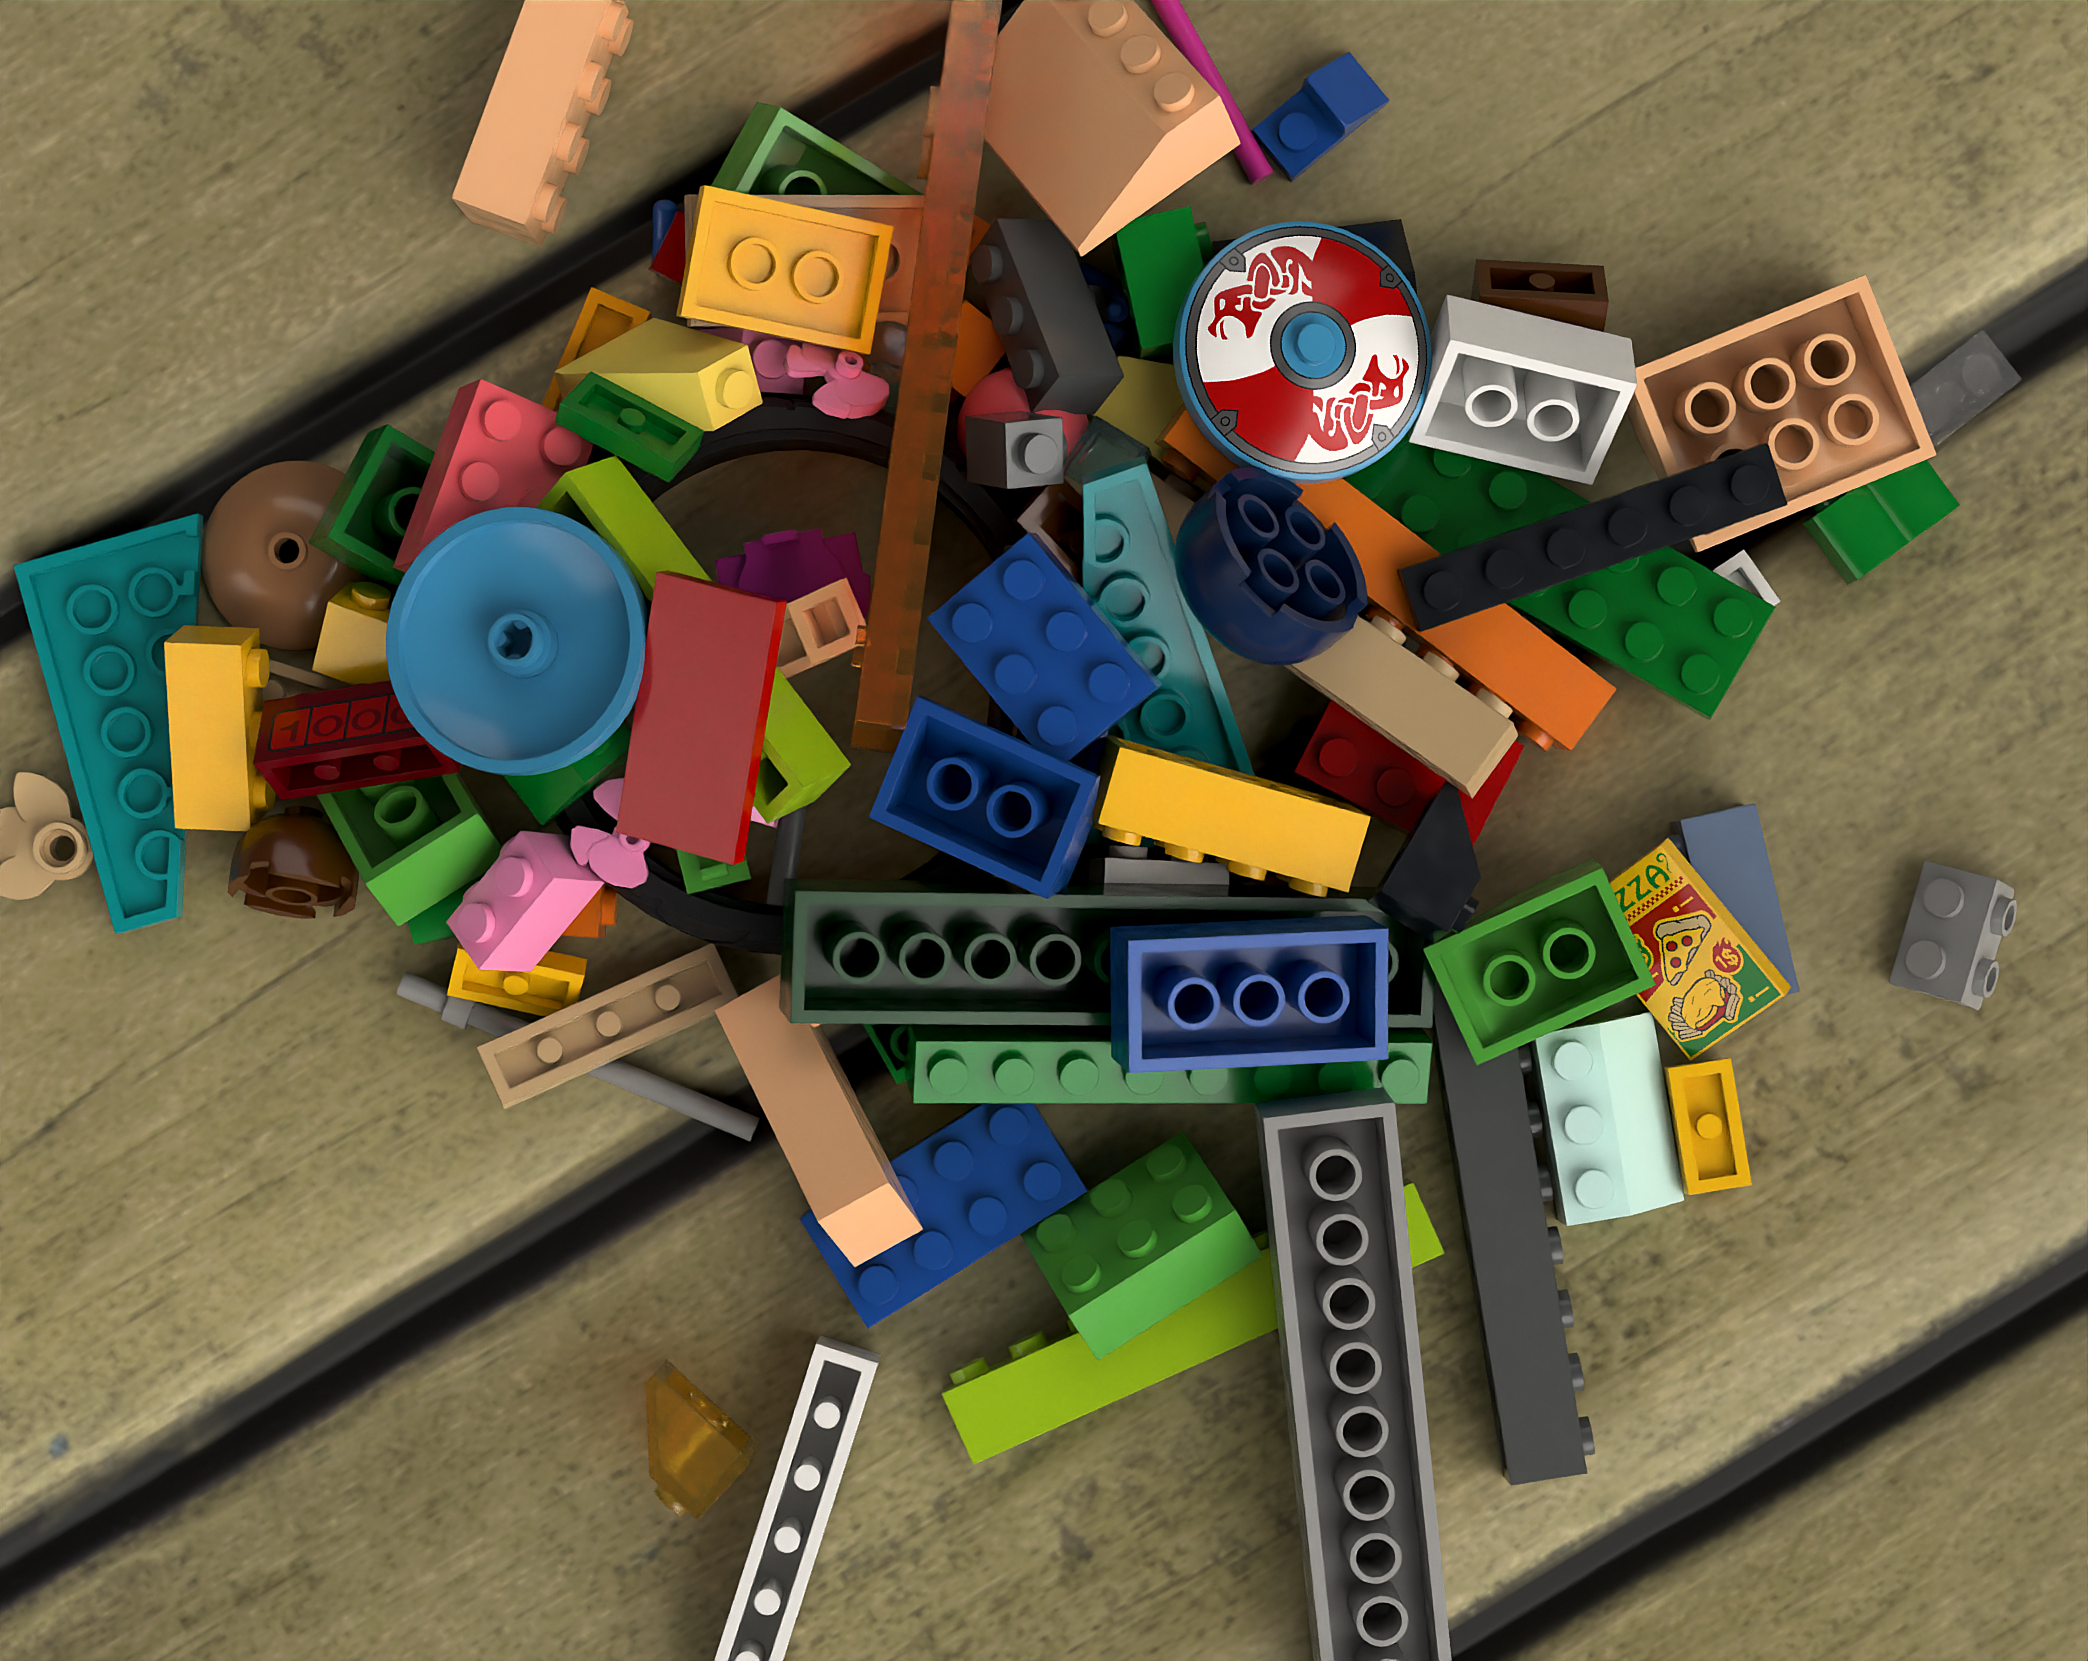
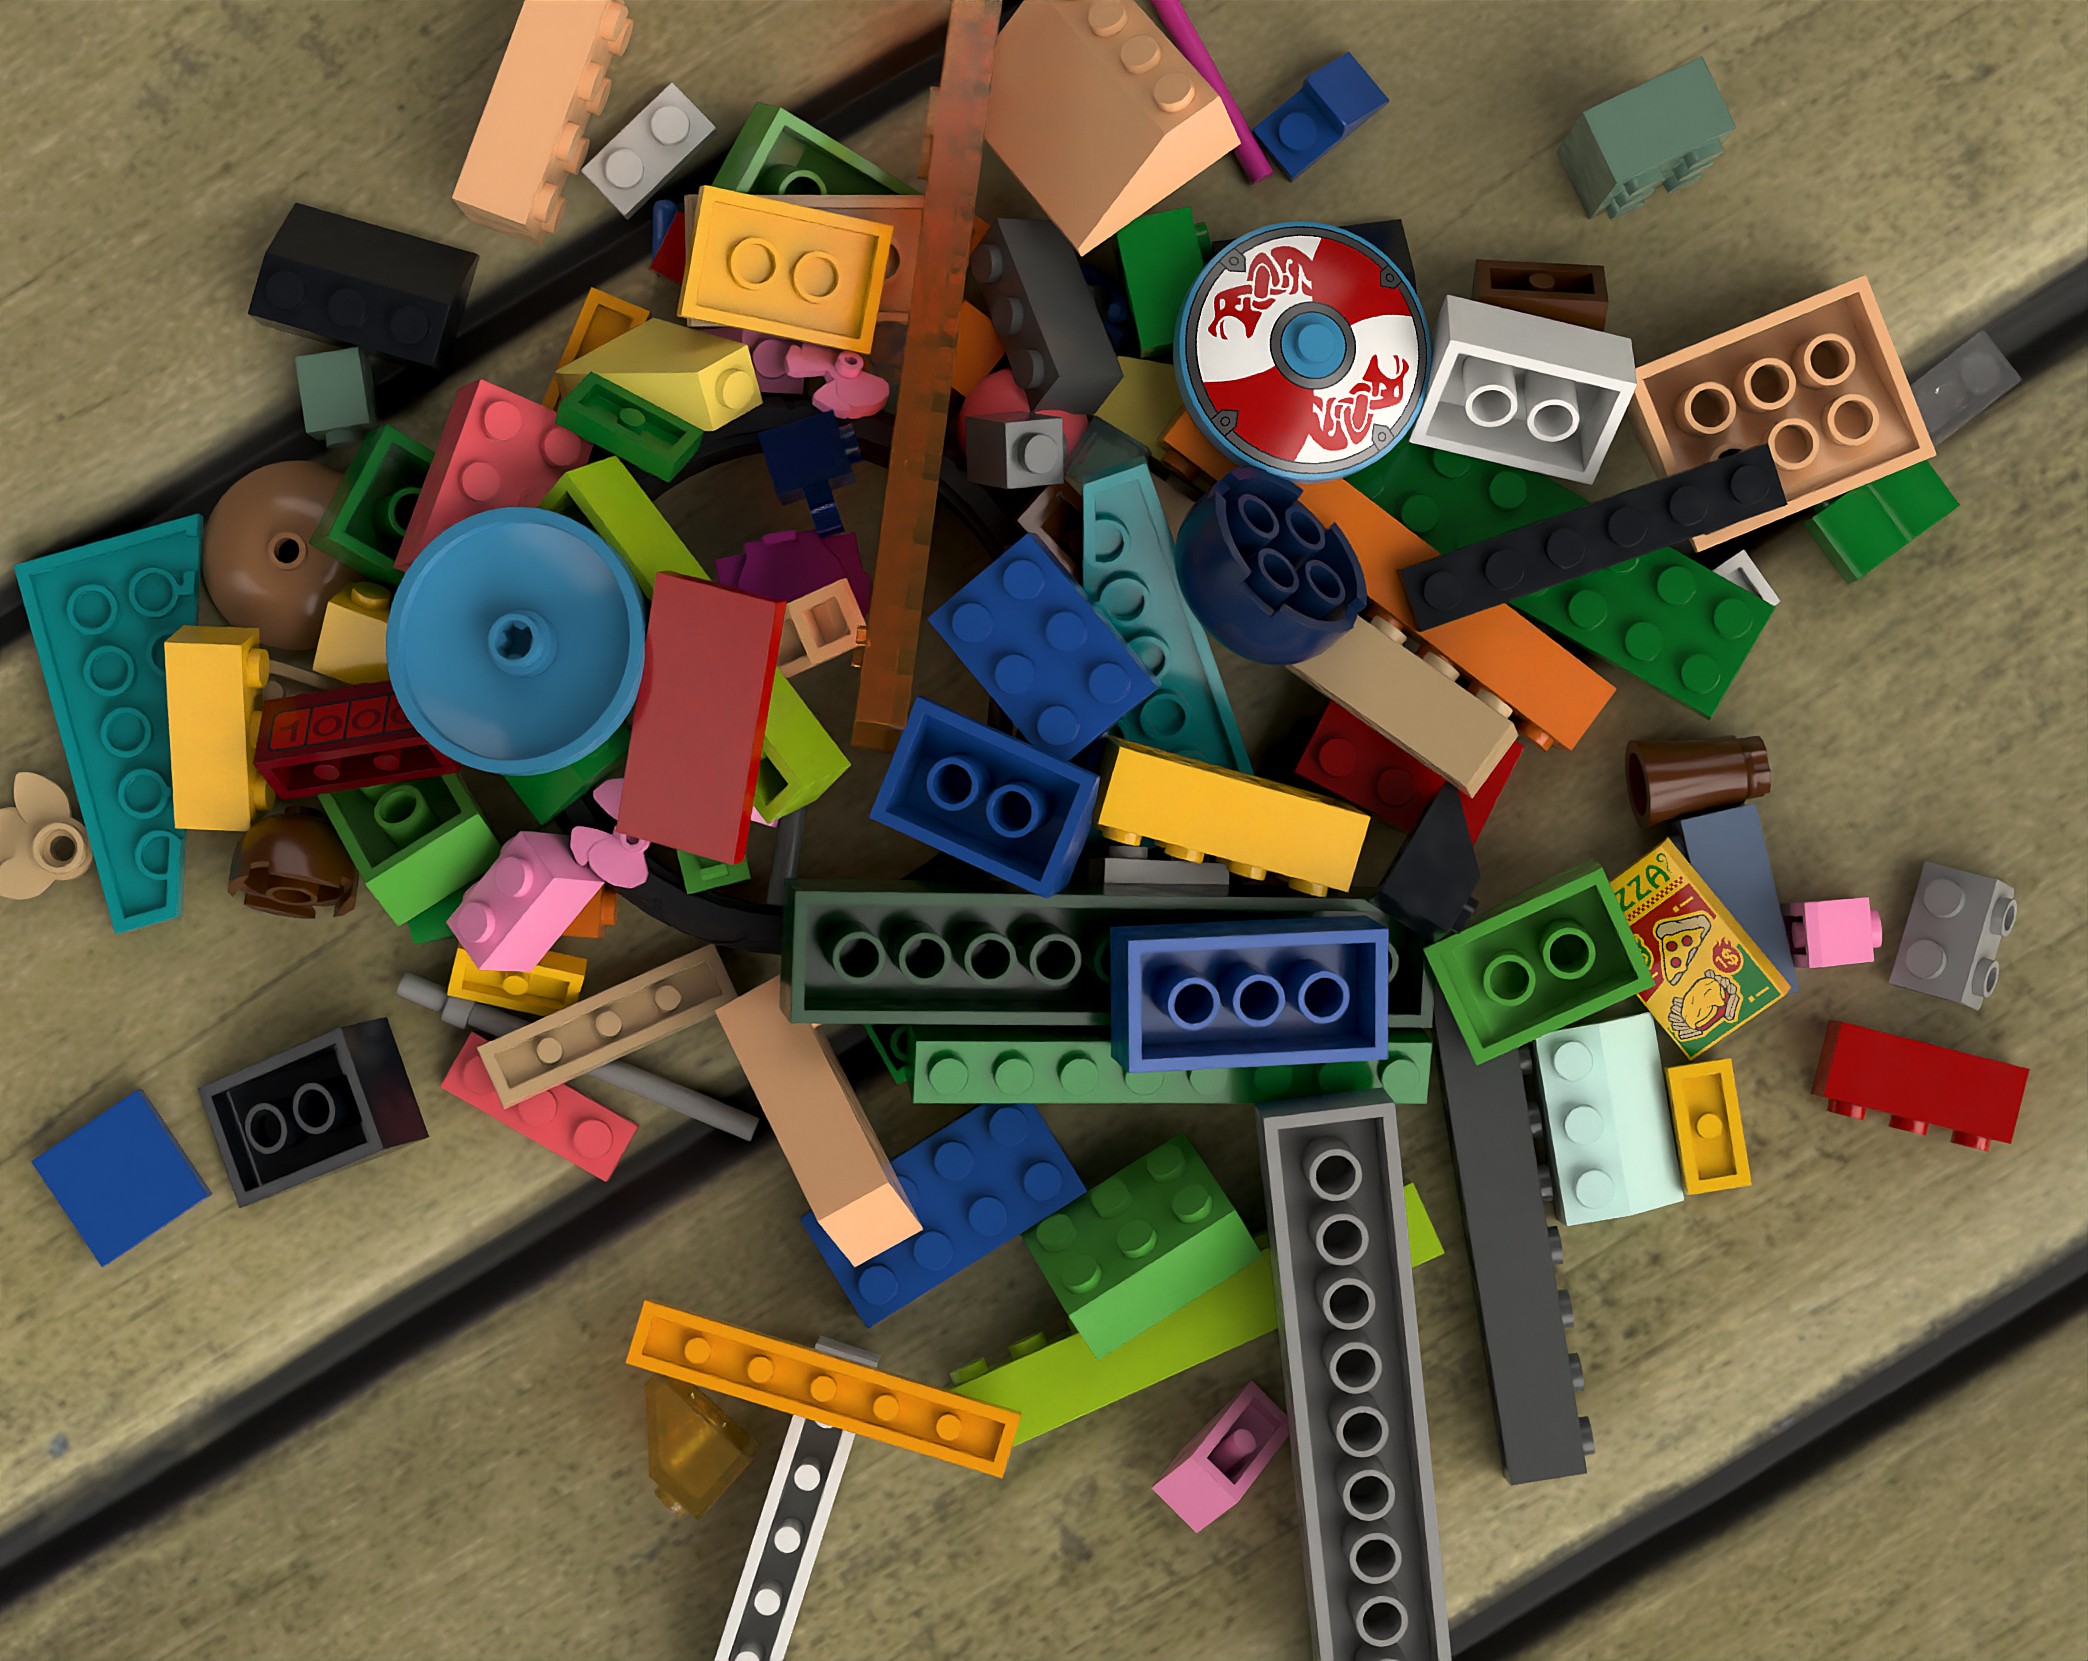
(121, 1177): none -> blue tile
(313, 1111): none -> black slope
(337, 396): none -> sand green brick
(364, 288): none -> black slope
(557, 1118): none -> coral plate
(649, 151): none -> white plate
(809, 462): none -> clear blue brick
(823, 1387): none -> light orange plate
(1223, 1458): none -> bright pink slope
(1646, 140): none -> sand green brick
(1693, 776): none -> reddish brown plant
(1831, 931): none -> bright pink slope
(1919, 1085): none -> red brick

